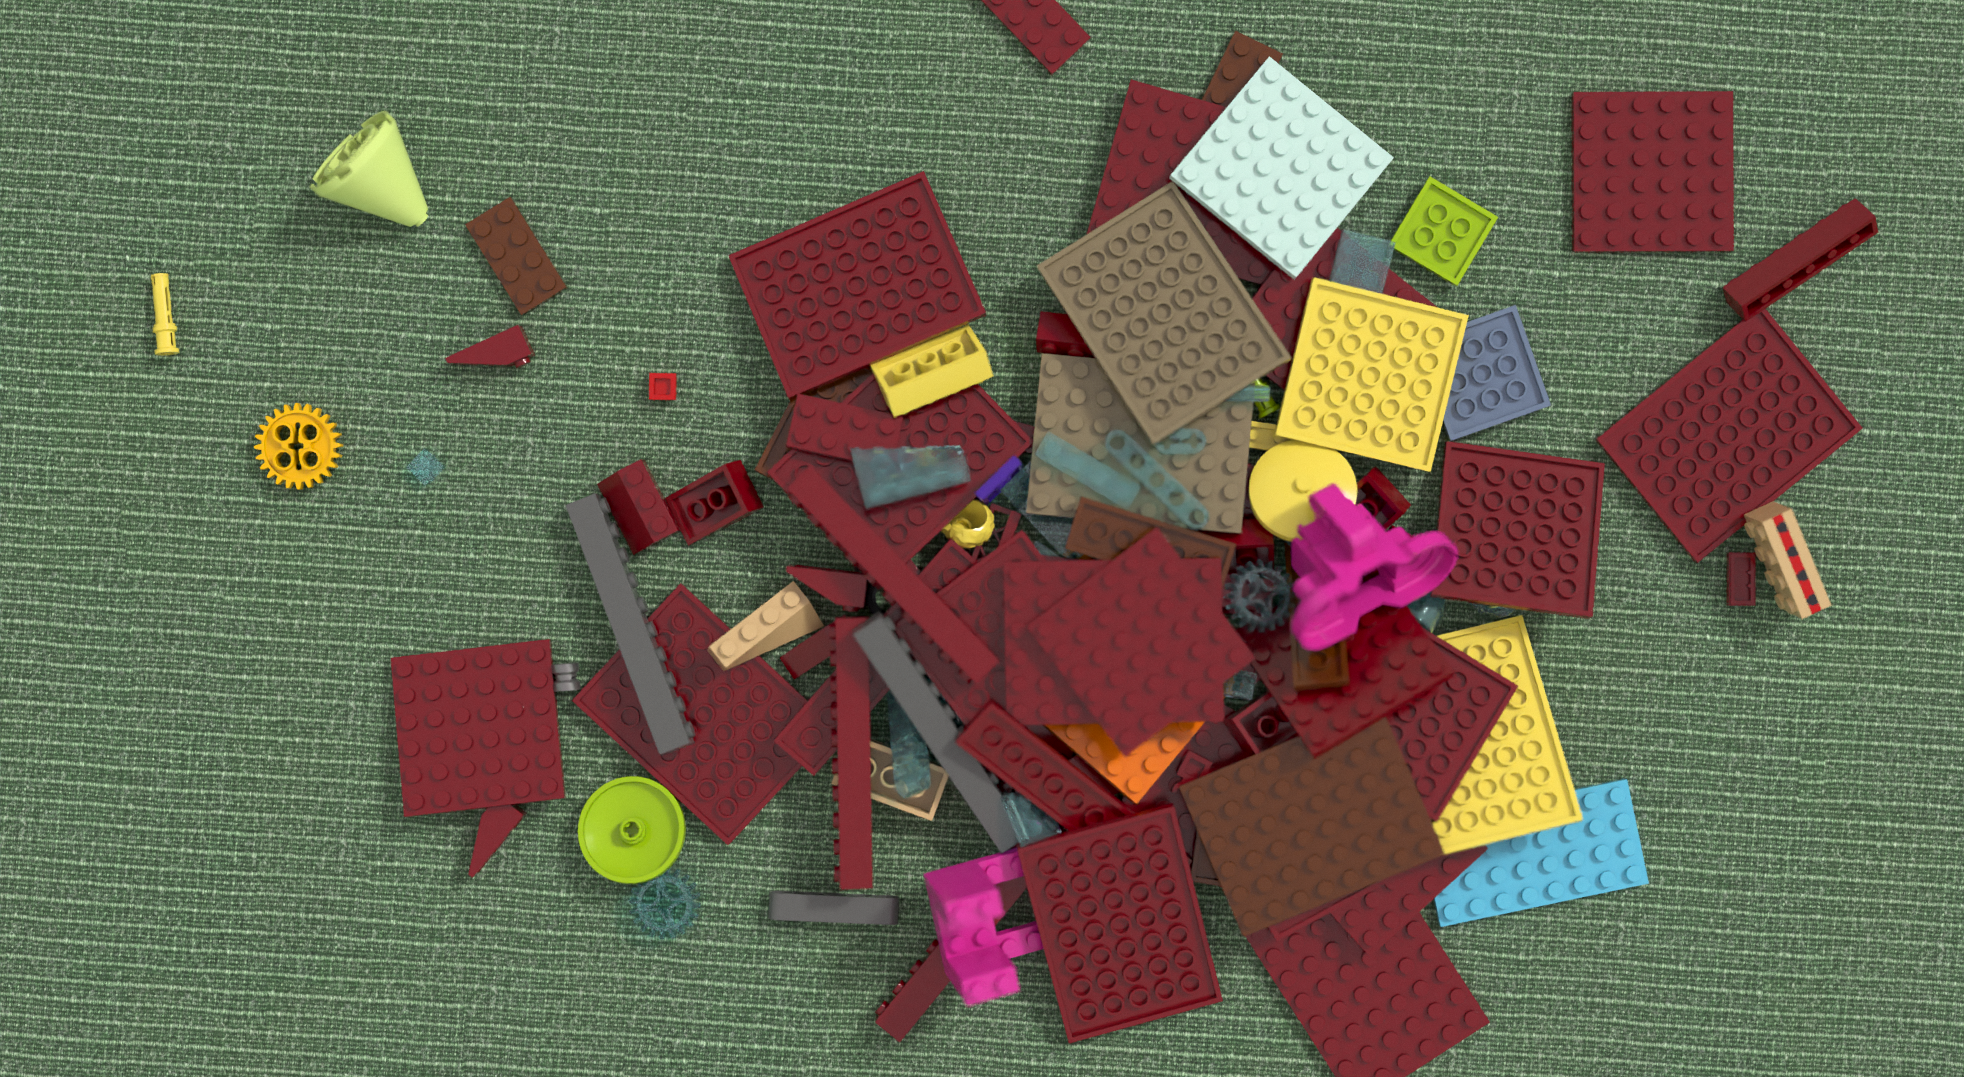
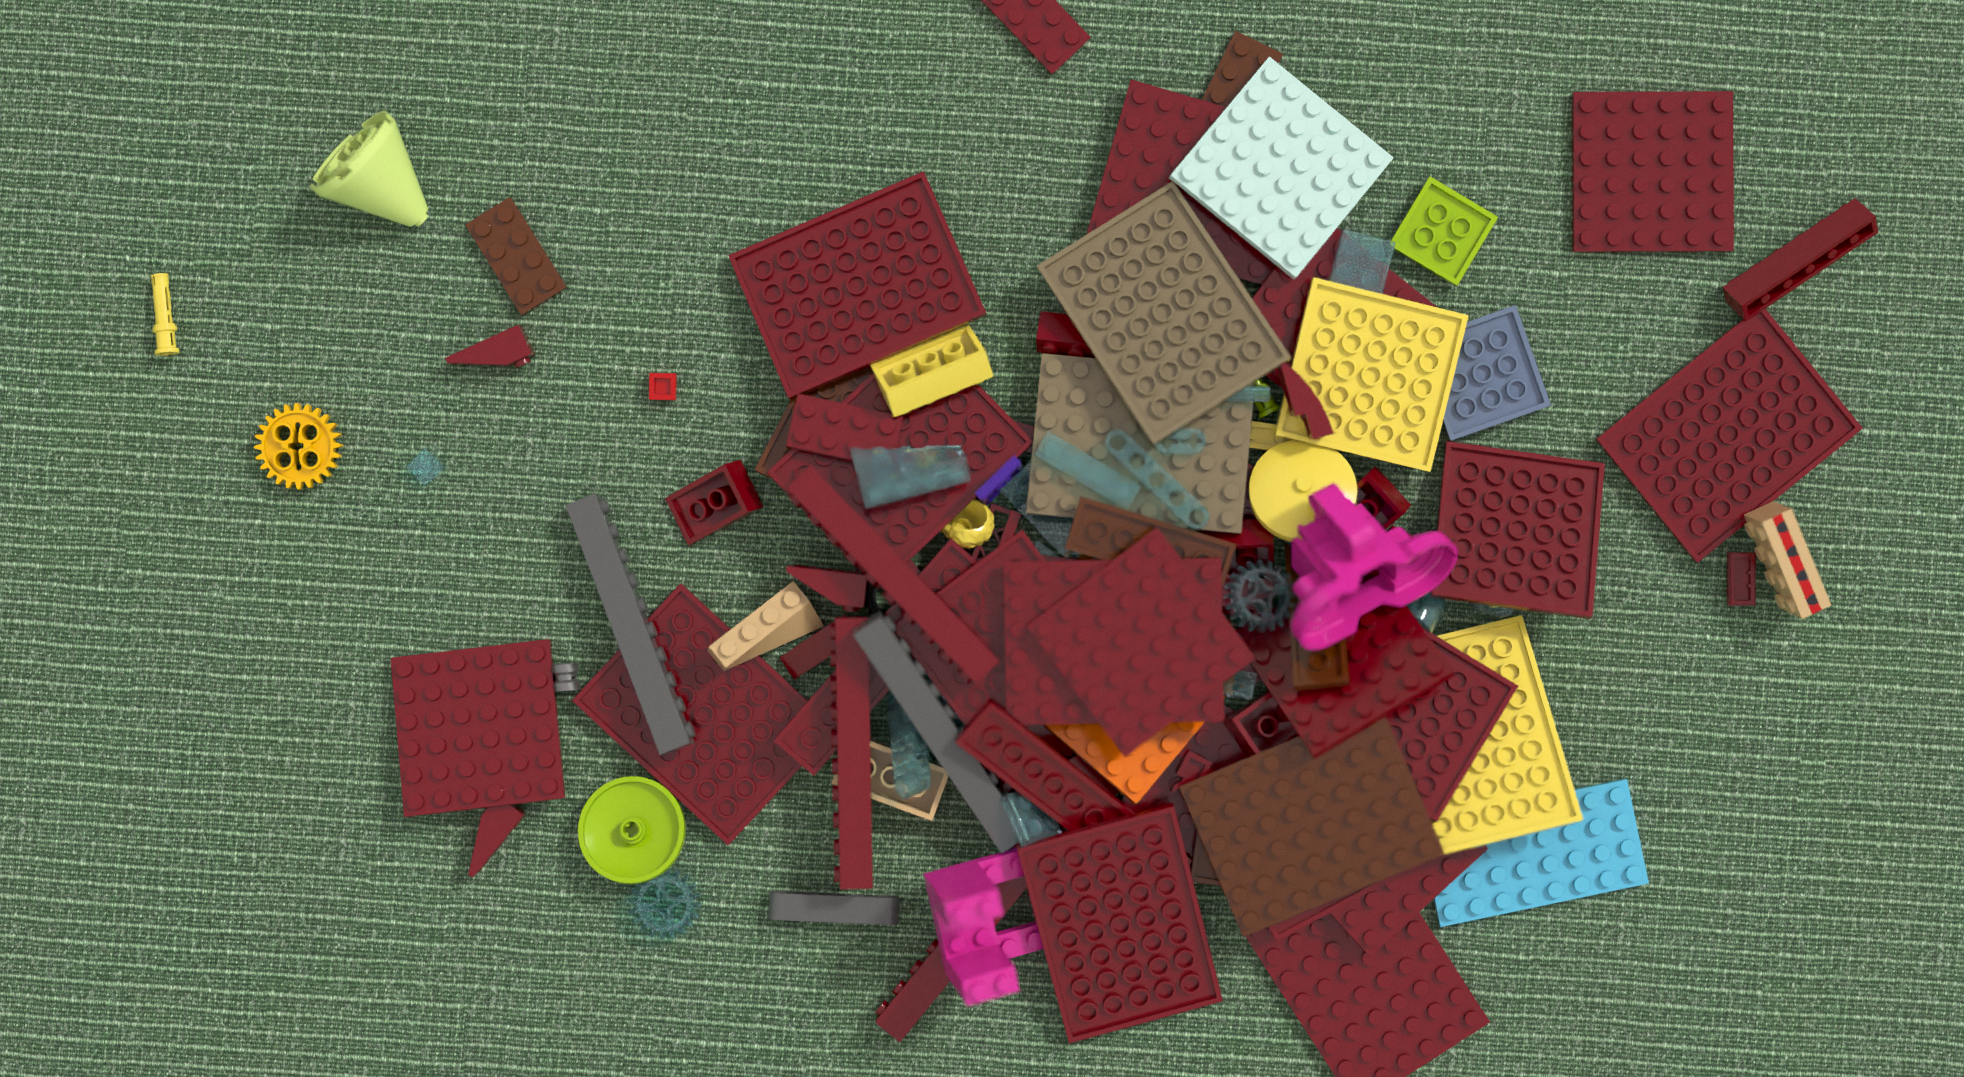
(638, 506): dark red slope -> none
(1304, 402): none -> dark red slope

